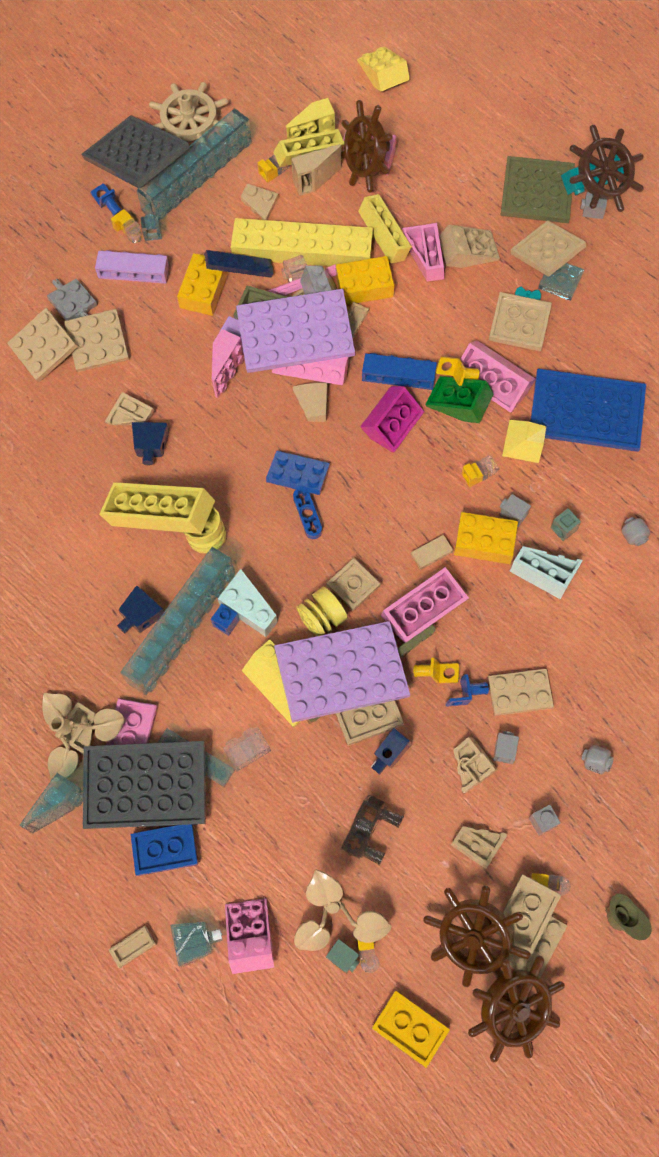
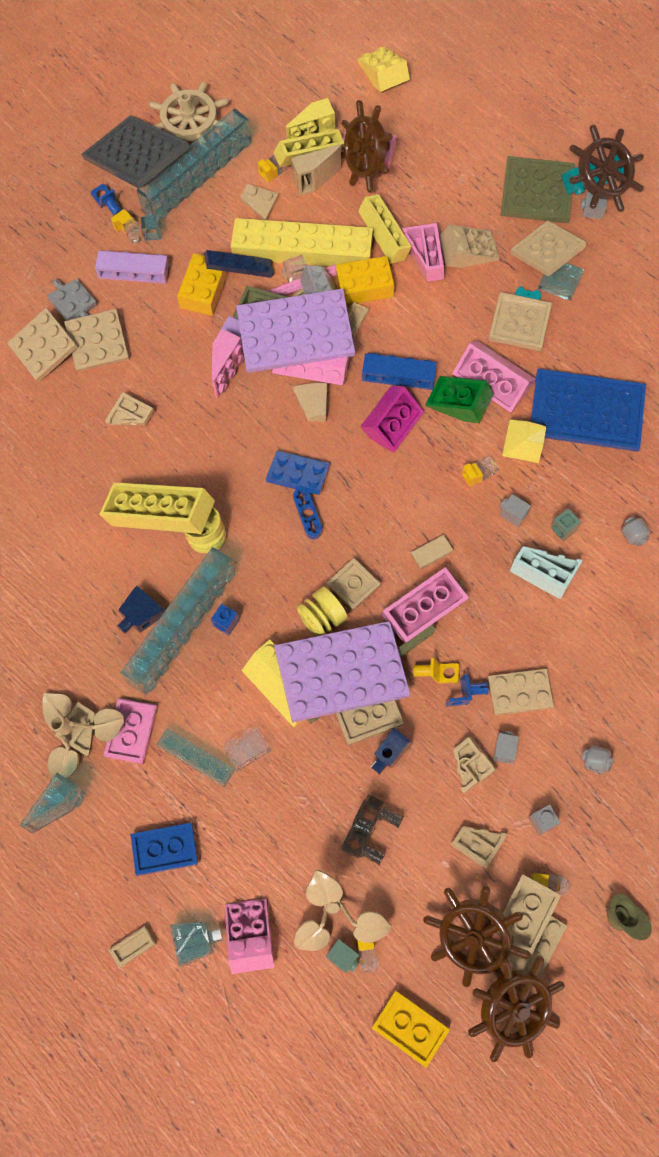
(144, 785): dark grey plate -> none
(149, 440): dark blue torso -> none
(249, 604): light aqua wedge -> none
(457, 370): yellow bracket -> none
(486, 538): yellow brick -> none

